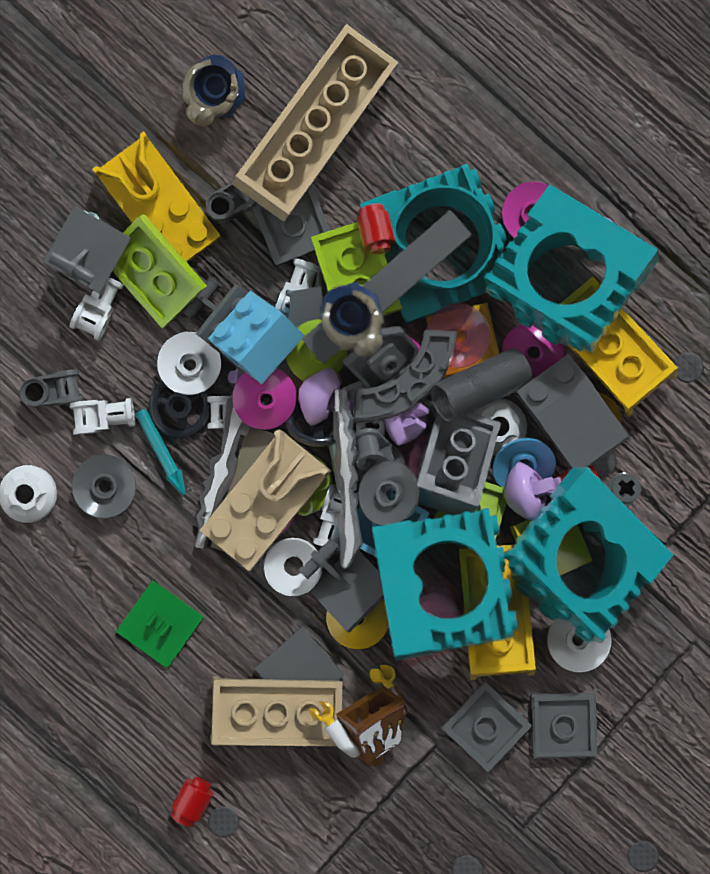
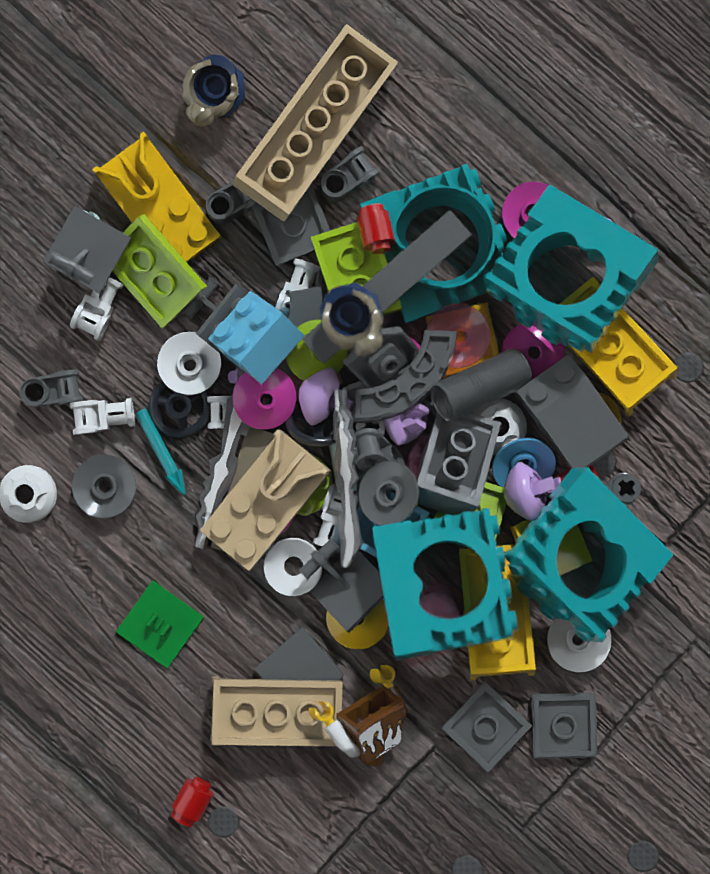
(352, 171): none -> dark grey piece

